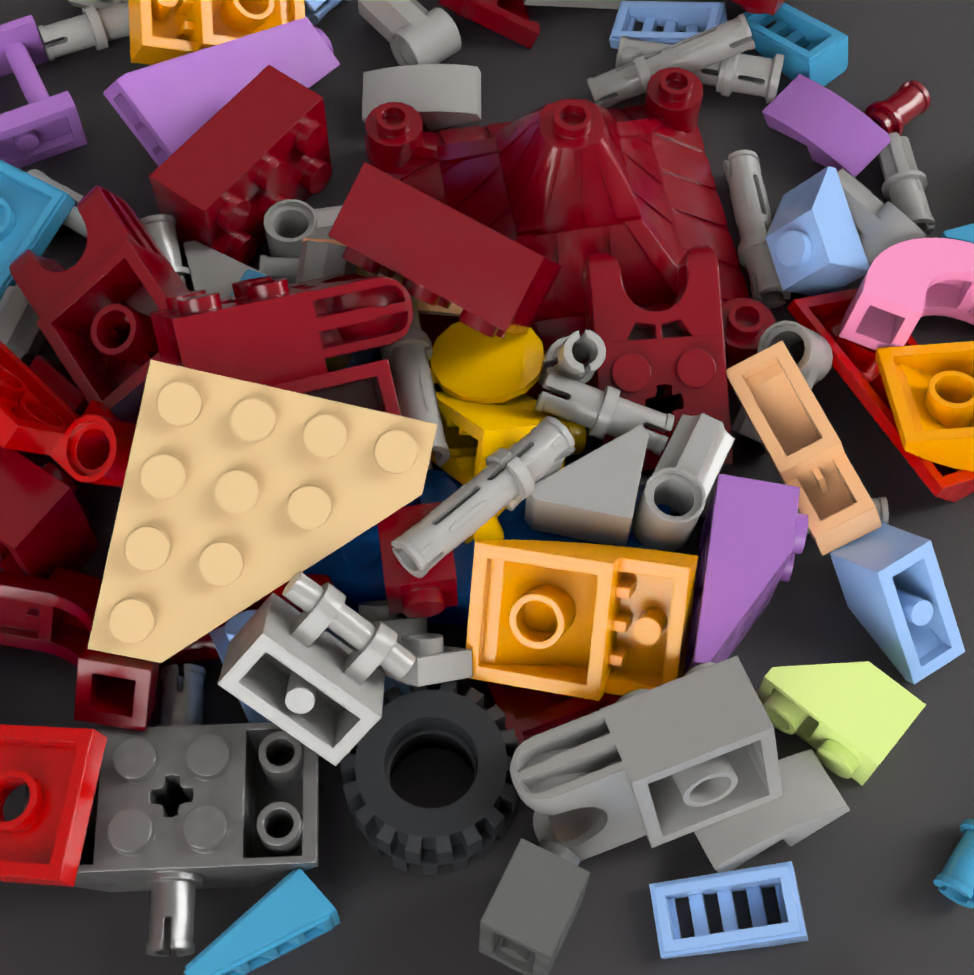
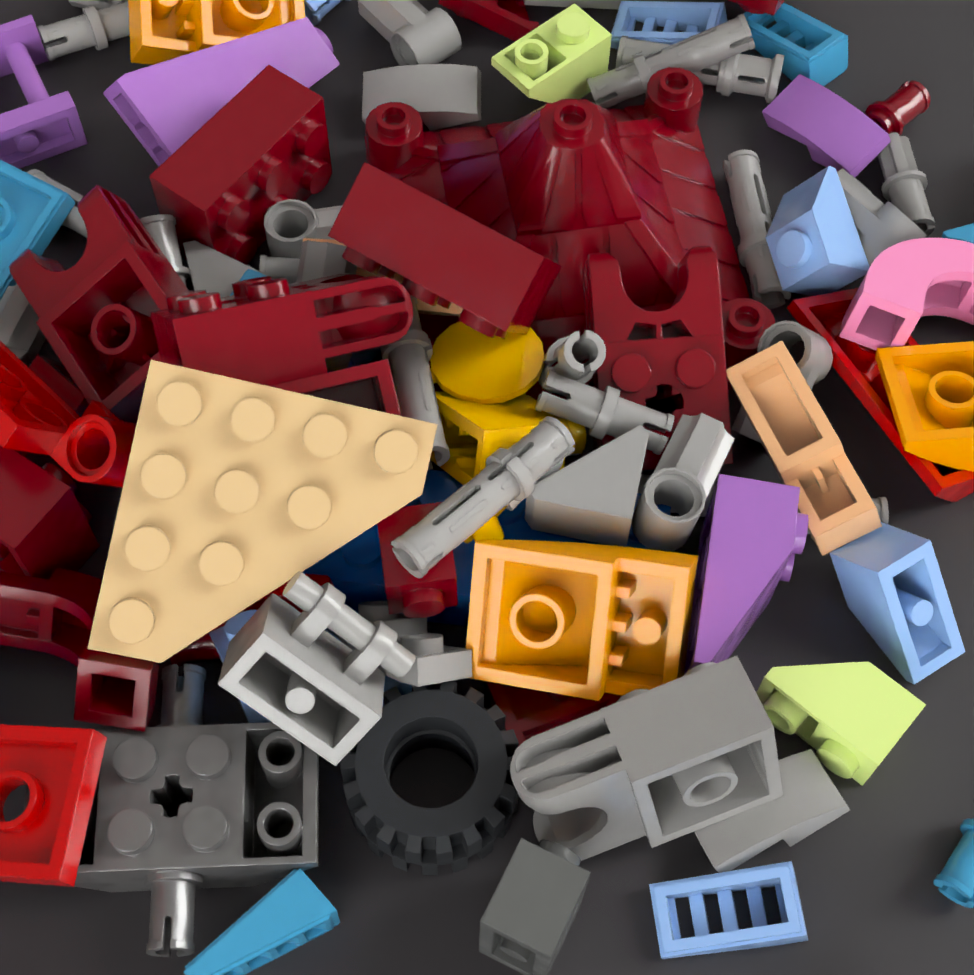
(557, 57): none -> yellowish green slope

